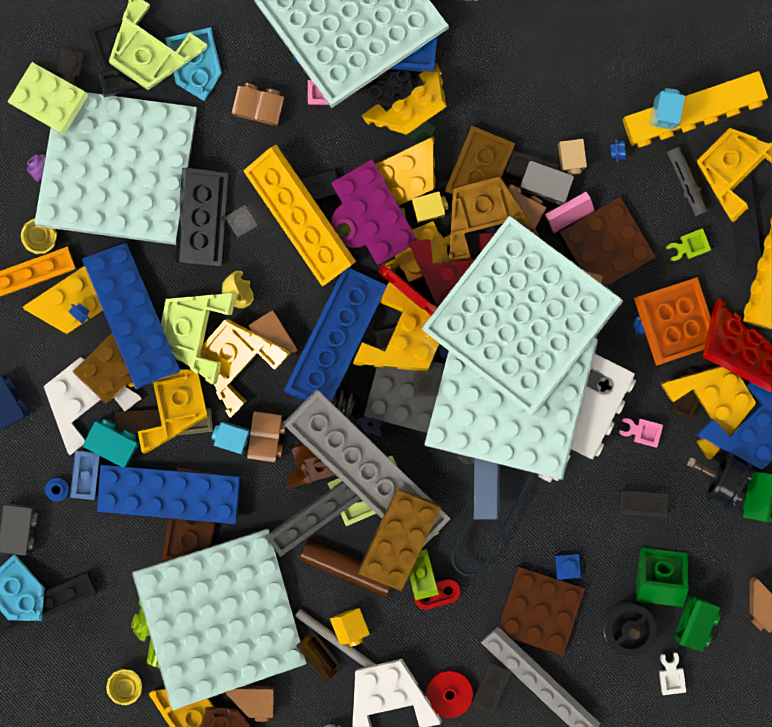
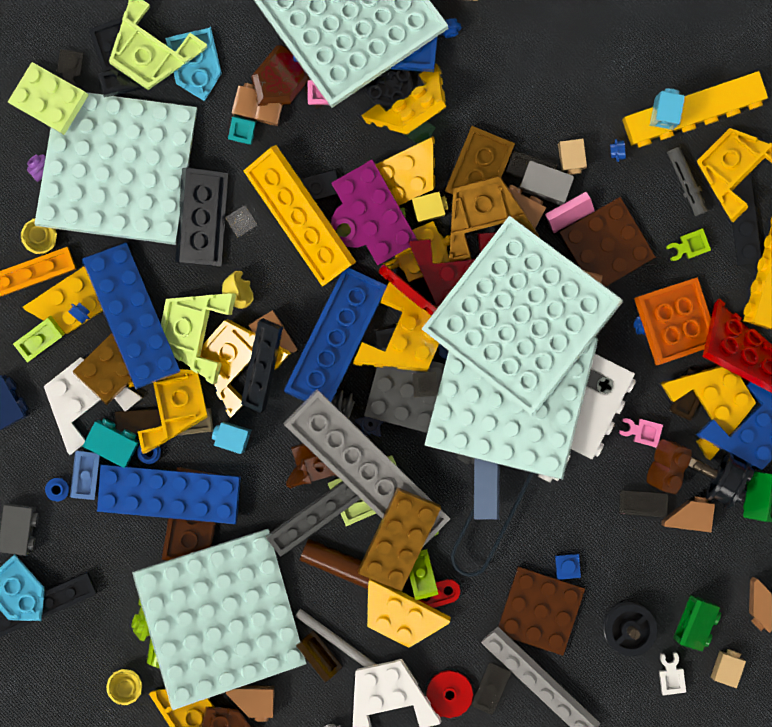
(39, 339): none -> lime plate
(149, 460): none -> blue plate
(242, 129): none -> teal plate
(262, 365): none -> black plate
(265, 436): medium nougat brick -> none
(279, 78): none -> reddish brown tile
(350, 627): yellow brick -> none
(401, 615): none -> yellow wing
(453, 28): none -> blue plate
(662, 577): green slope -> none
(669, 466): none -> reddish brown brick
(692, 515): none -> medium nougat slope
(728, 668): none -> tan brick

